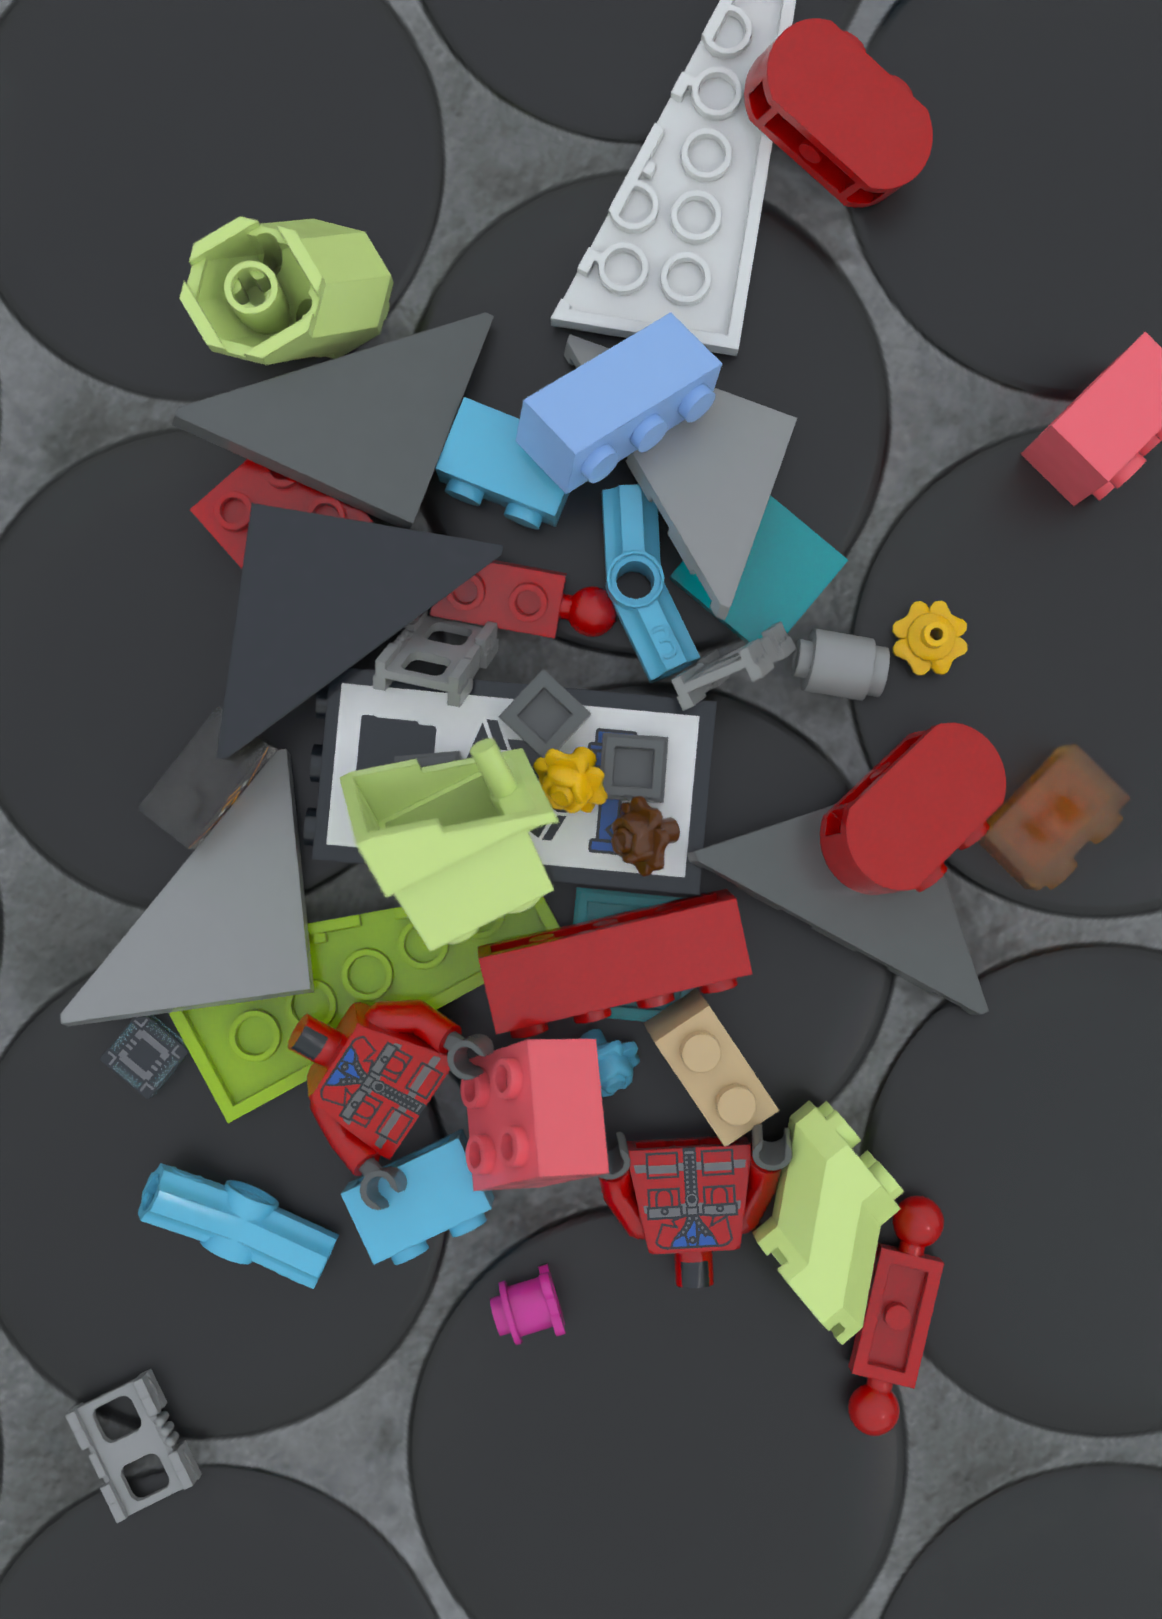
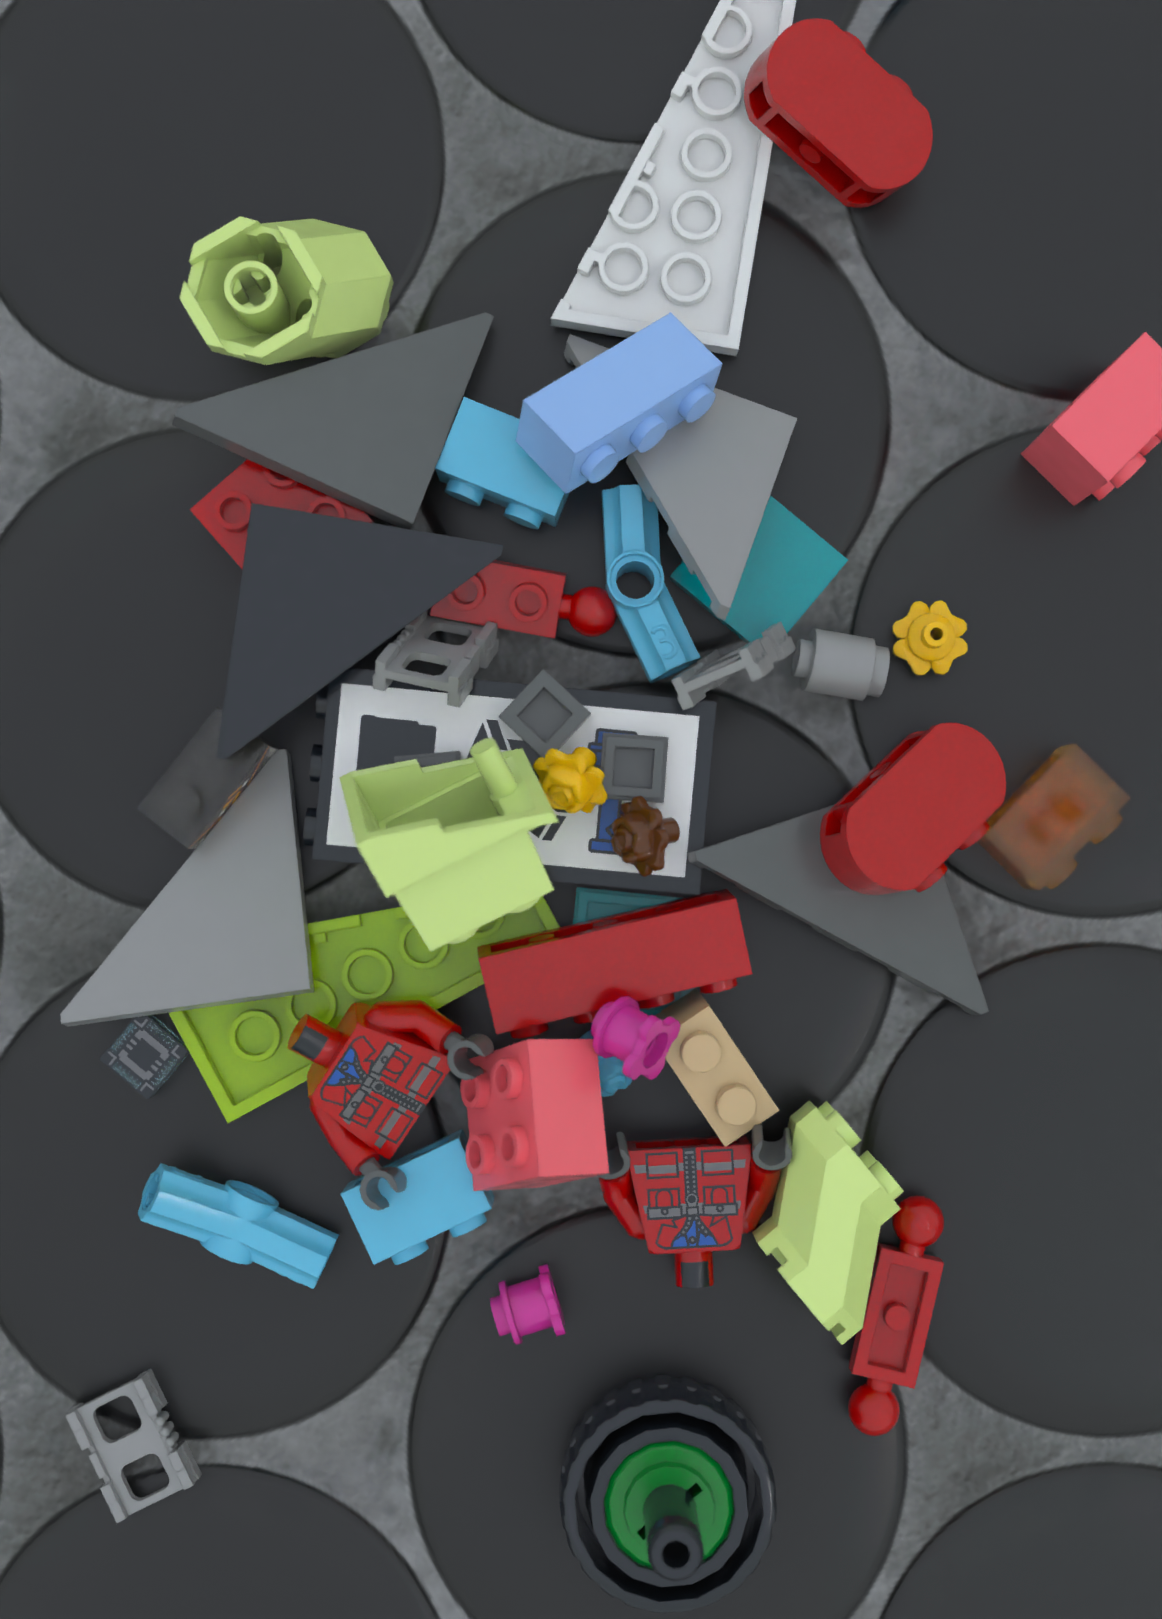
(633, 1037): none -> dark pink brick
(667, 1494): none -> black wheel

